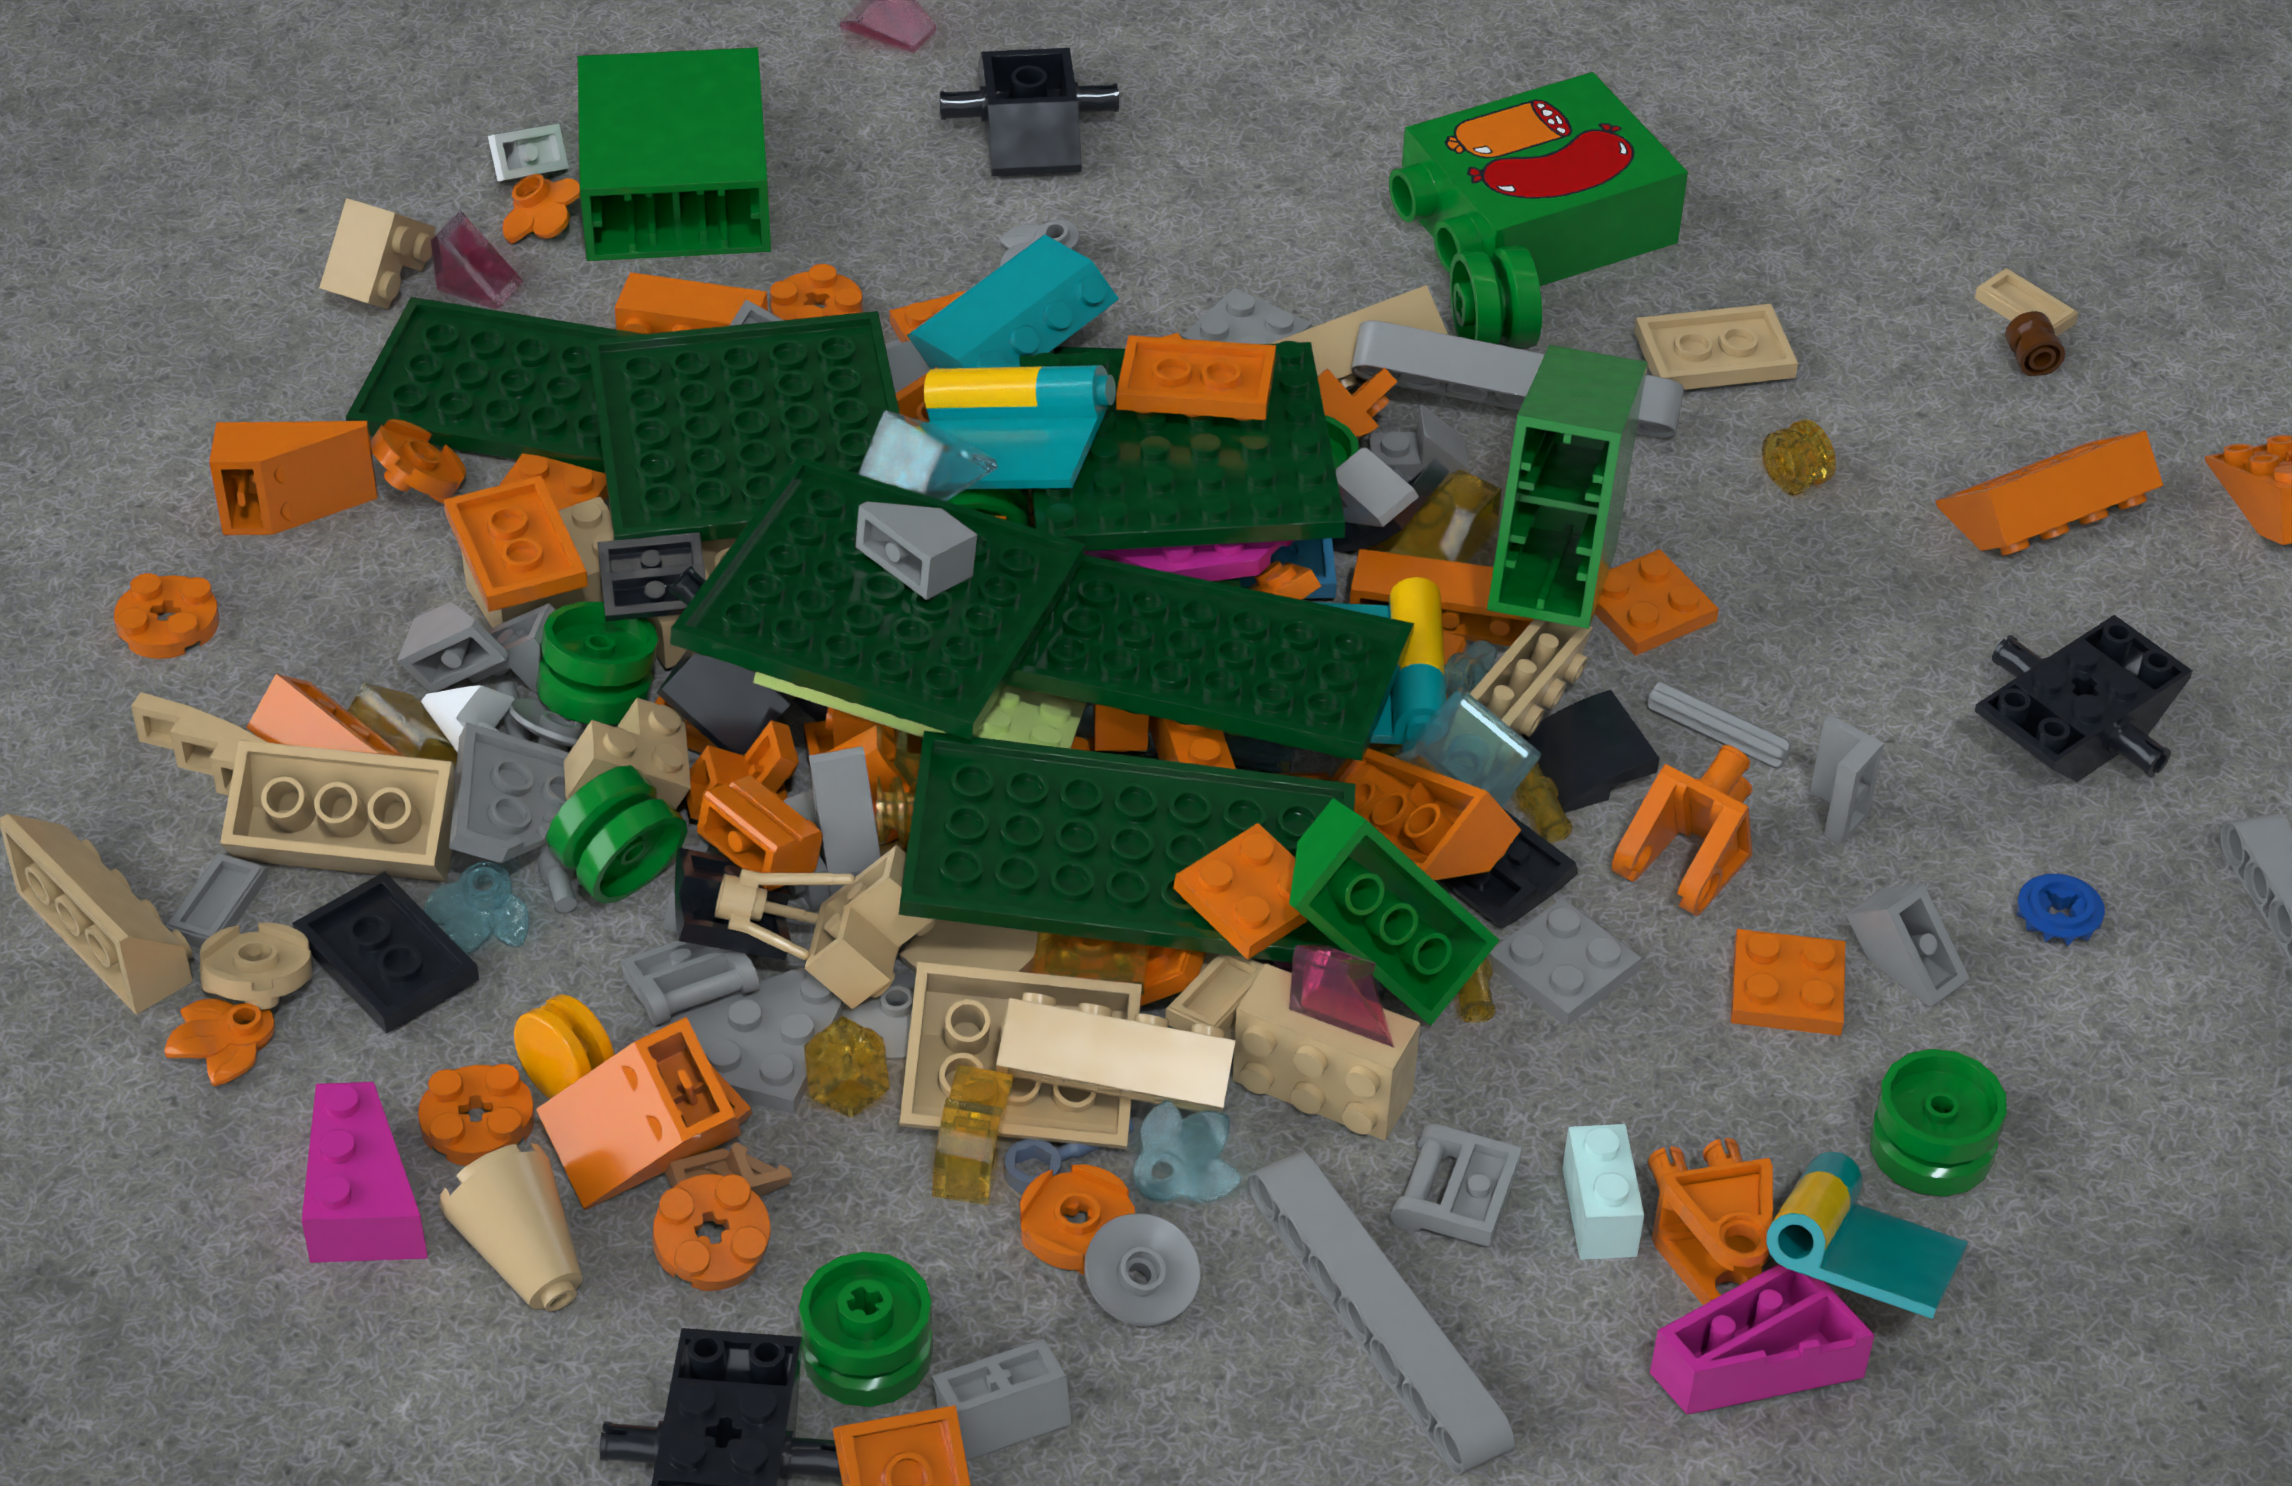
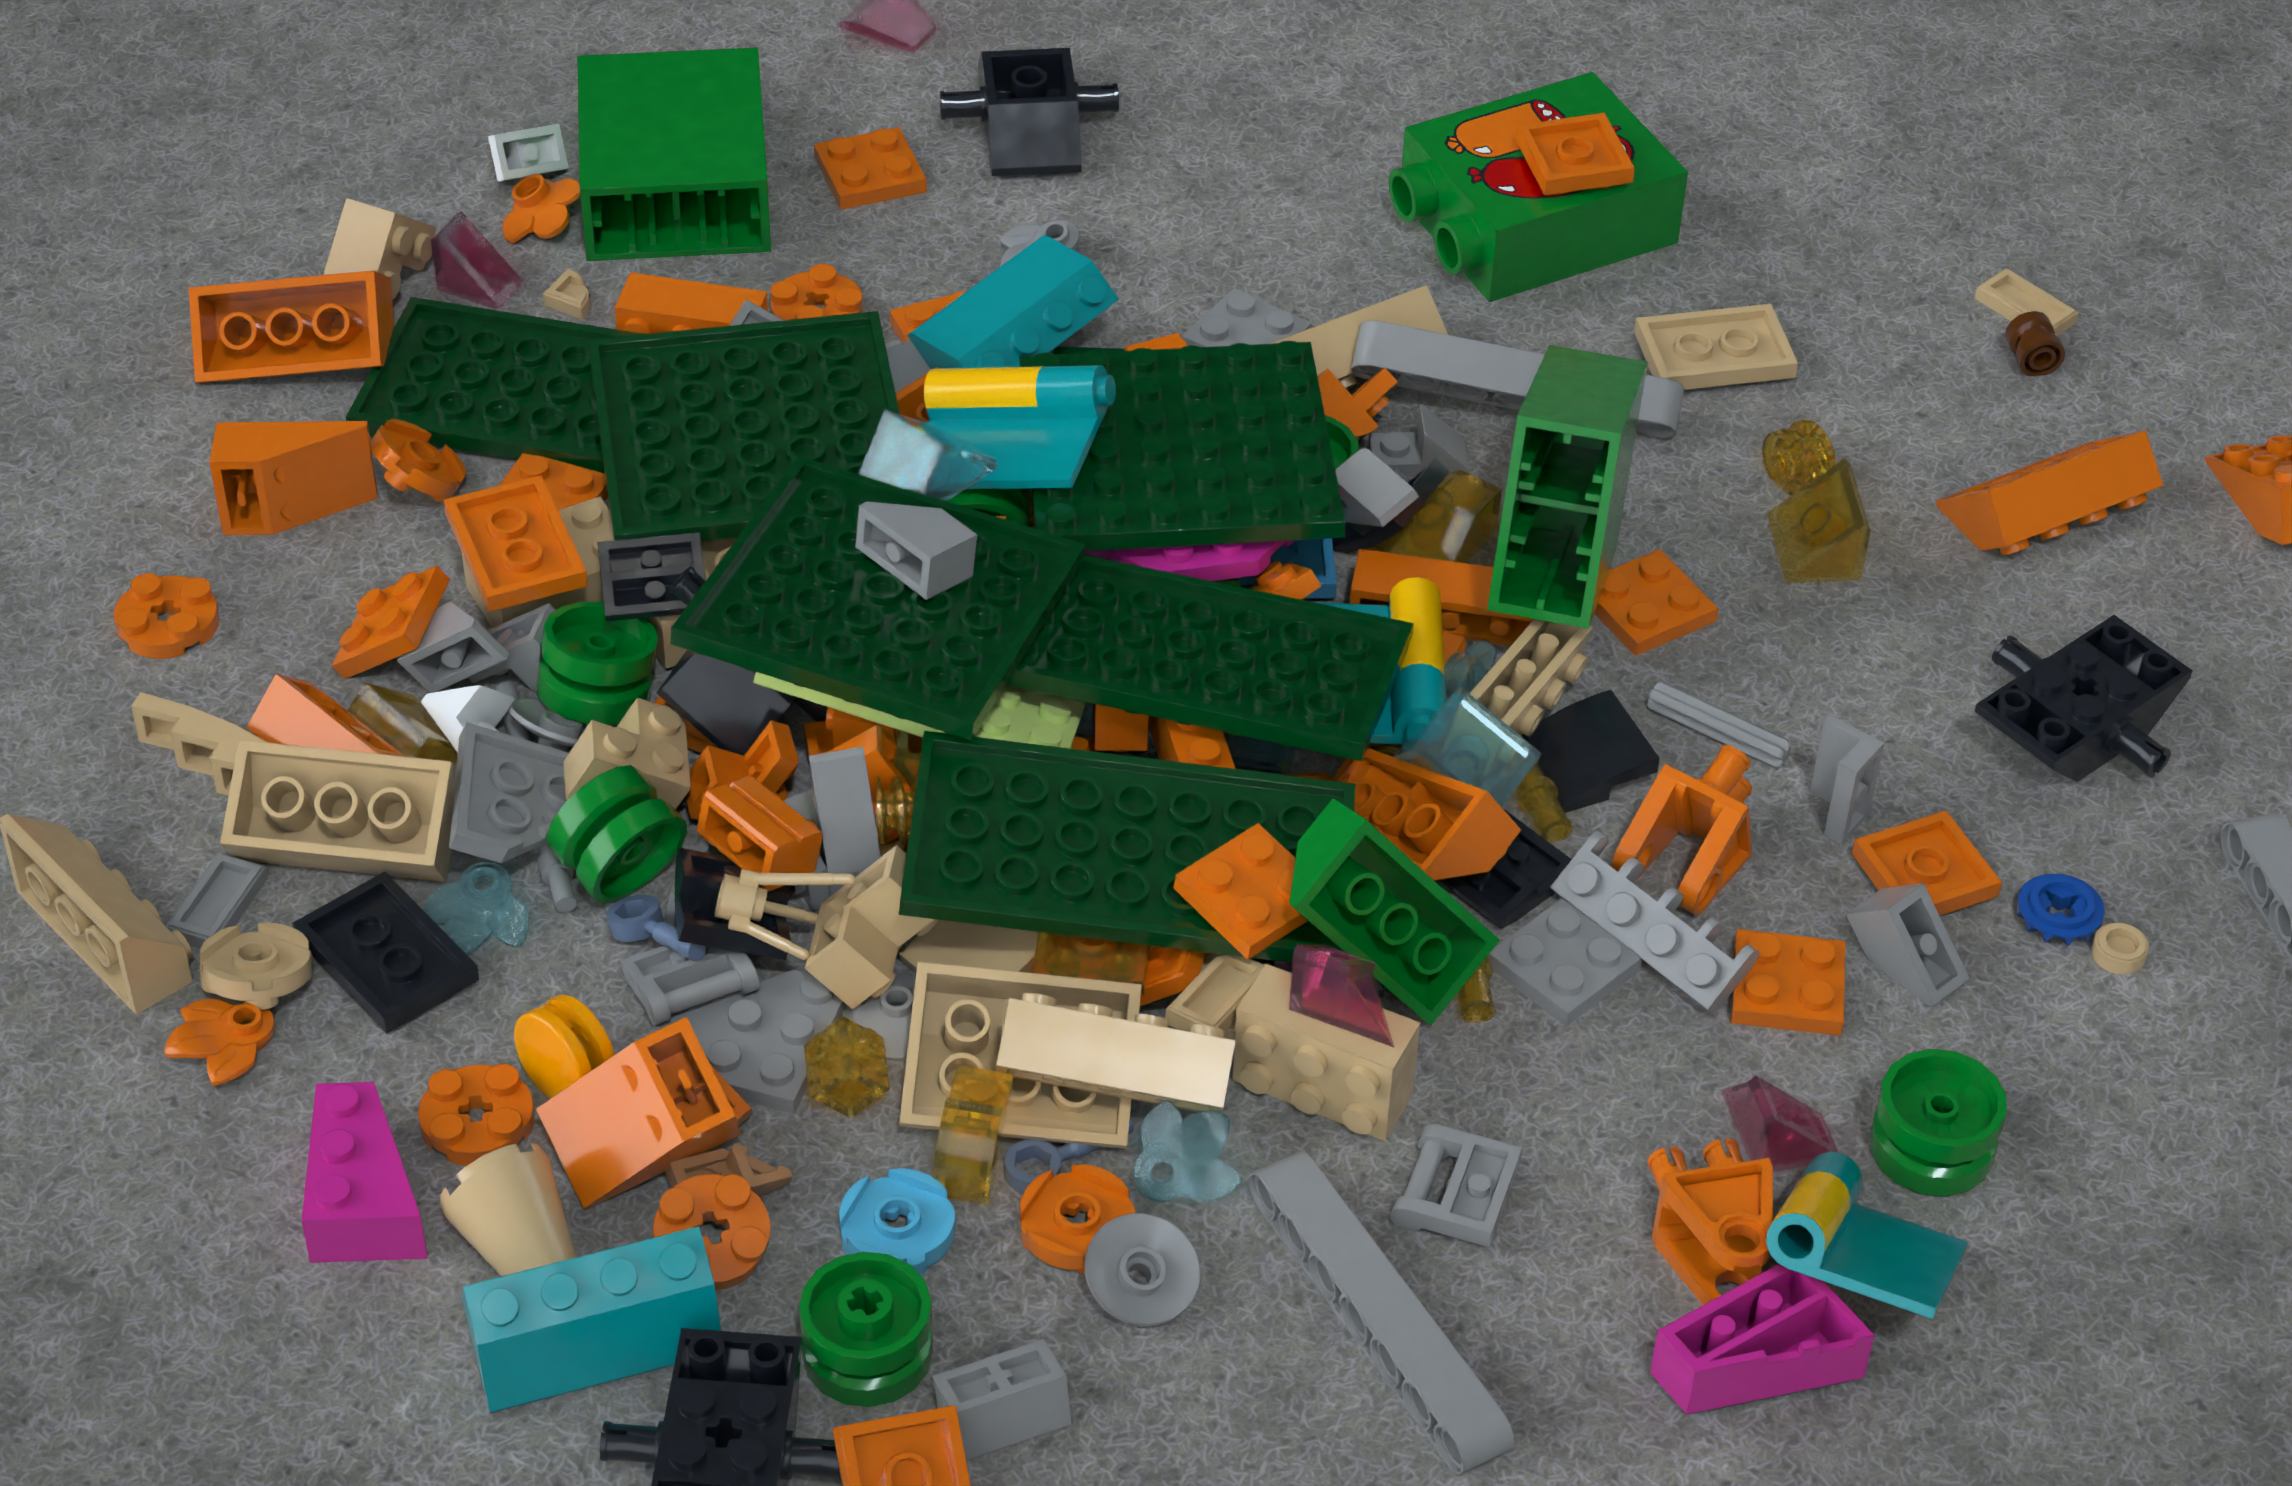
(291, 326): none -> orange slope
(390, 621): none -> orange plate
(568, 295): none -> tan tile
(589, 1318): none -> teal slope
(641, 918): none -> sand blue piece
(870, 168): none -> orange plate
(907, 1193): none -> medium azure plate
(1196, 377): orange plate -> none
(1496, 297): green wheel -> none
(1574, 154): none -> orange plate
(1602, 1191): light aqua brick -> none
(1651, 926): none -> light grey hinge
(1777, 1125): none -> clear pink slope
(1822, 529): none -> clear yellow slope
(1930, 853): none -> orange plate
(2120, 948): none -> tan tile

